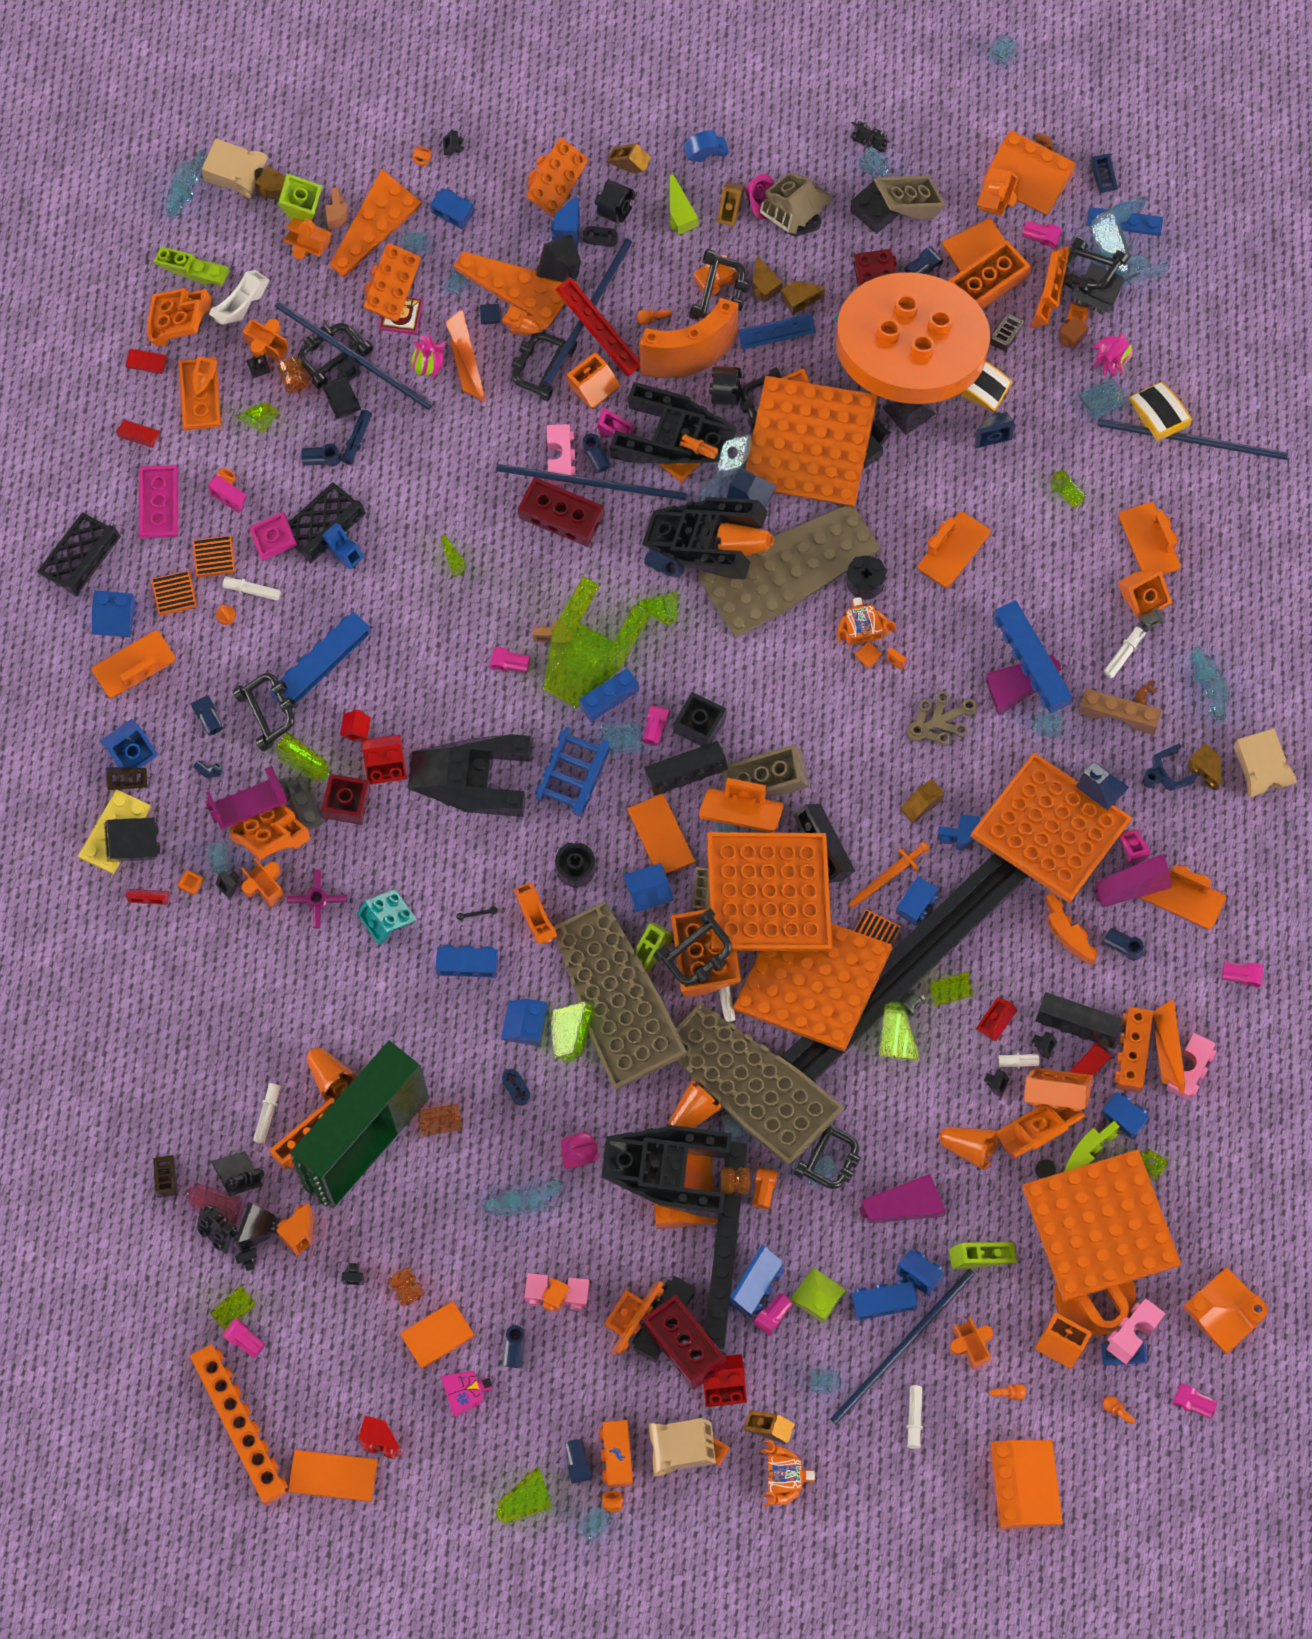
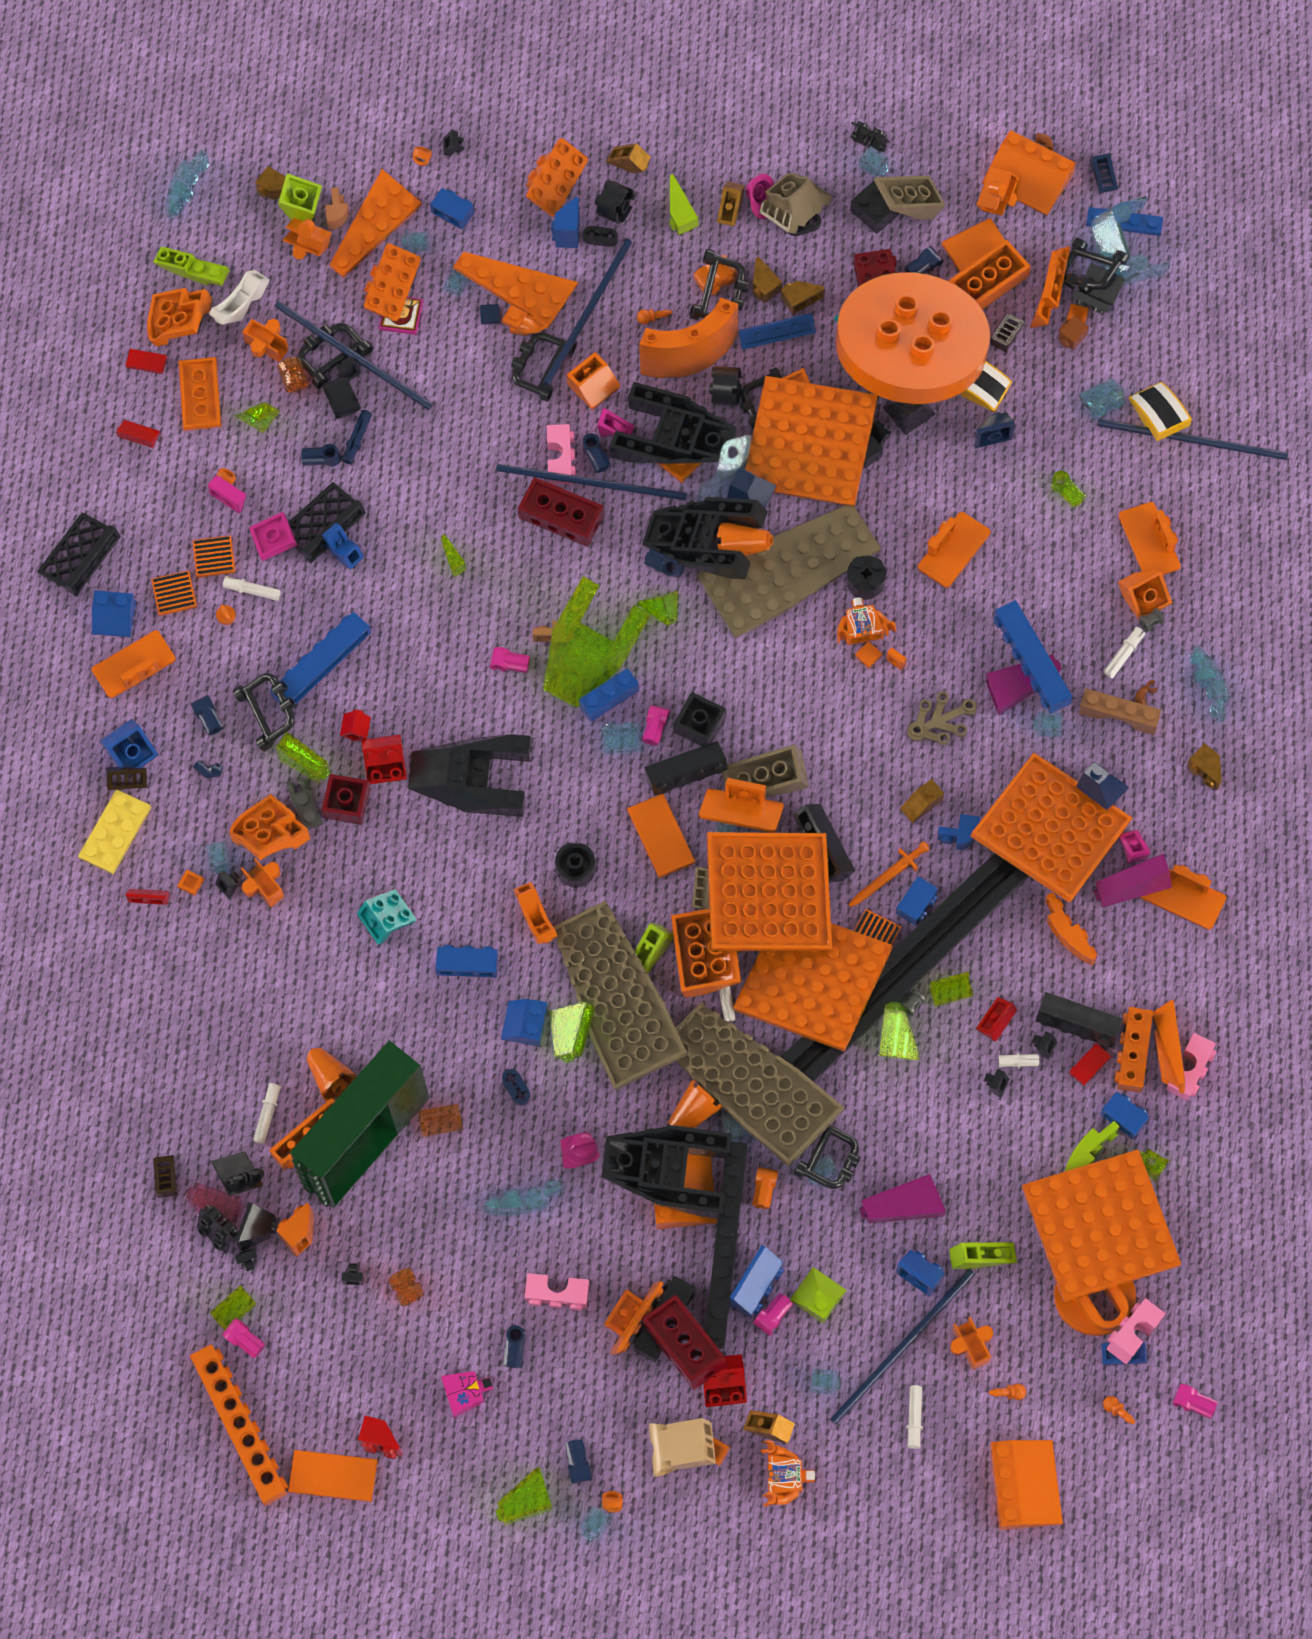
(131, 839): black brick -> none
(158, 501): dark pink tile -> none
(203, 372): orange plate -> none
(233, 167): tan piece -> none
(247, 802): magenta panel -> none
(258, 366): black tile -> none
(316, 906): magenta bar -> none
(427, 357): dark pink hair -> none
(437, 1335): orange tile -> none
(464, 356): orange wedge -> none
(493, 910): black hinge -> none
(555, 1295): orange brick -> none
(559, 260): black slope -> none
(585, 786): blue fence -> none
(598, 327): red plate -> none
(616, 1454): orange brick -> none
(648, 887): blue slope -> none
(699, 446): orange axle -> none
(705, 144): blue brick -> none
(716, 962): black bar -> none
(735, 1180): clear orange wheel -> none
(884, 1300): blue brick -> none
(970, 1144): orange cone -> none
(1003, 50): clear light blue brick -> none
(1036, 1129): orange piece -> none
(1045, 1169): black piece -> none
(1046, 235): dark pink piece -> none
(1058, 1089): orange slope -> none
(1063, 1340): orange slope -> none
(1113, 353): dark pink hair -> none
(1122, 943): dark blue piece -> none
(1160, 776): dark blue piece -> none
(1226, 1310): orange slope -> none
(1247, 974): dark pink piece -> none
(1263, 762): tan piece -> none

